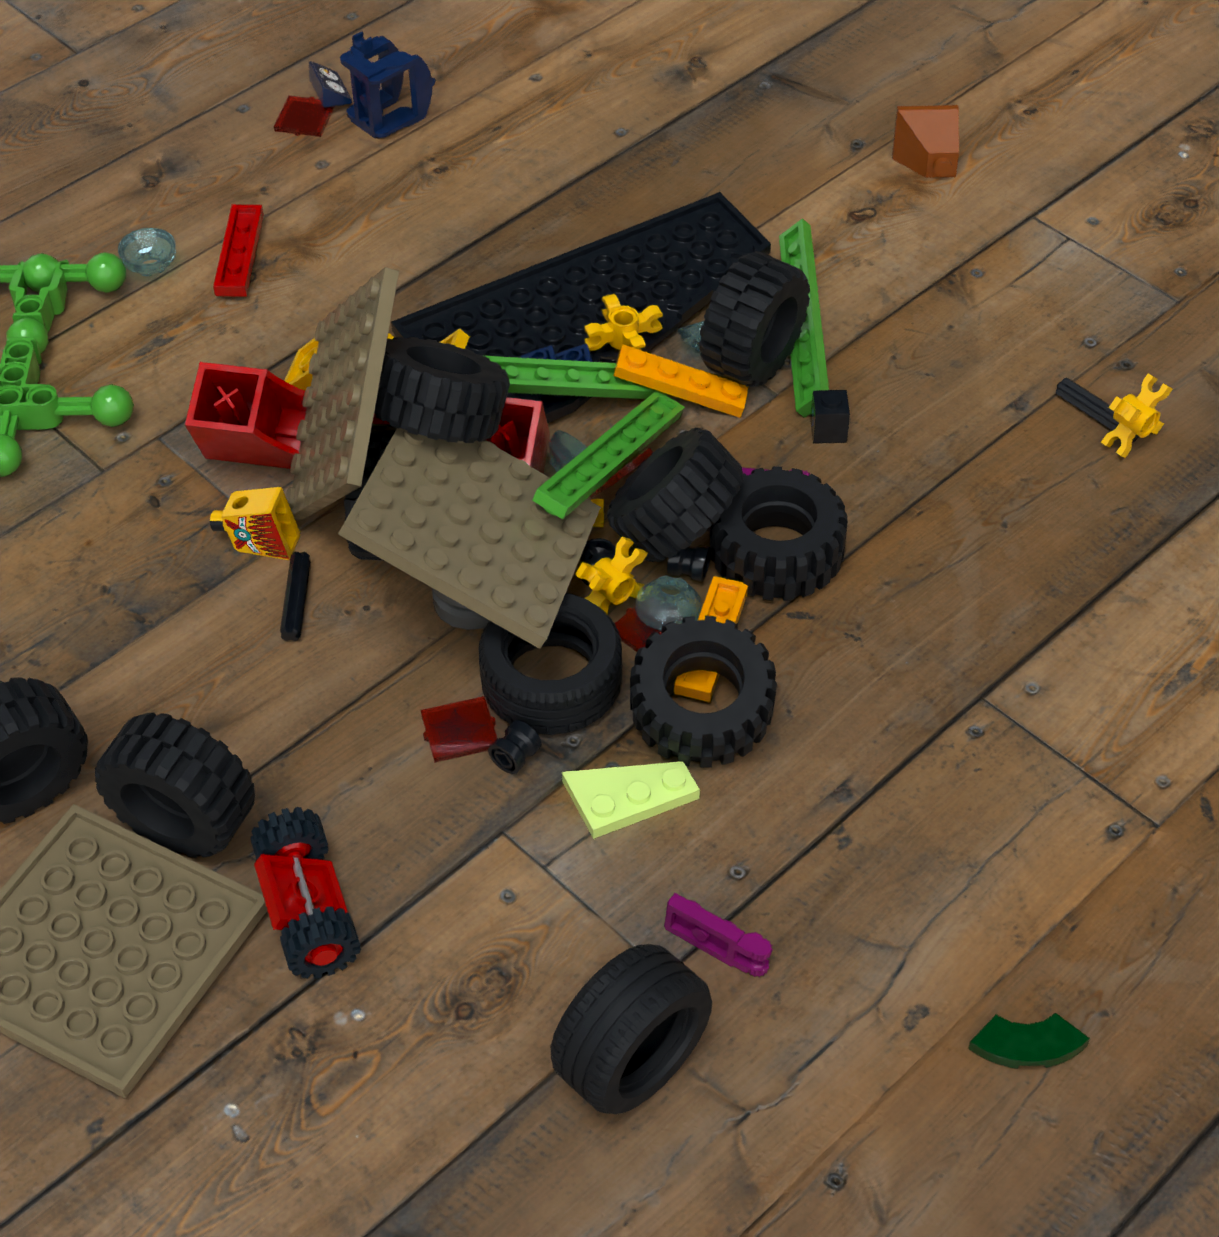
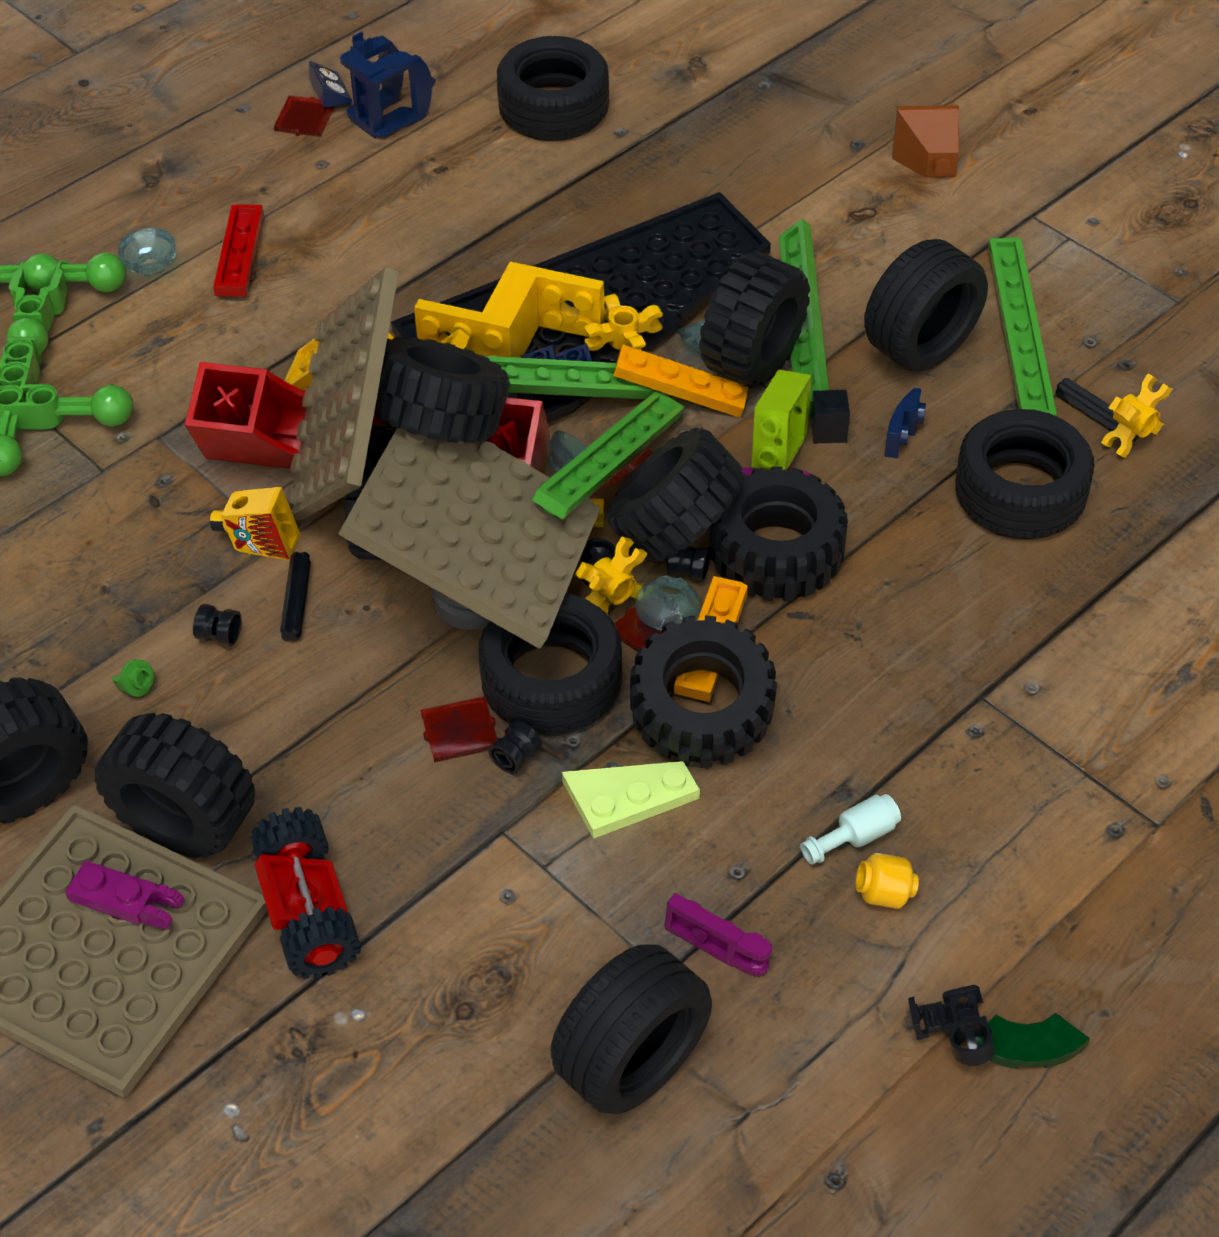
(123, 895): none -> magenta hinge
(135, 678): none -> bright green plate
(217, 625): none -> black wheel
(517, 307): none -> yellow bracket
(553, 113): none -> black tyre
(777, 424): none -> lime window
(868, 819): none -> light aqua piece
(886, 880): none -> yellow head
(904, 421): none -> dark blue slope
(925, 304): none -> black tyre
(961, 1020): none -> black piece
(1020, 325): none -> bright green plate
(1031, 439): none -> black tyre

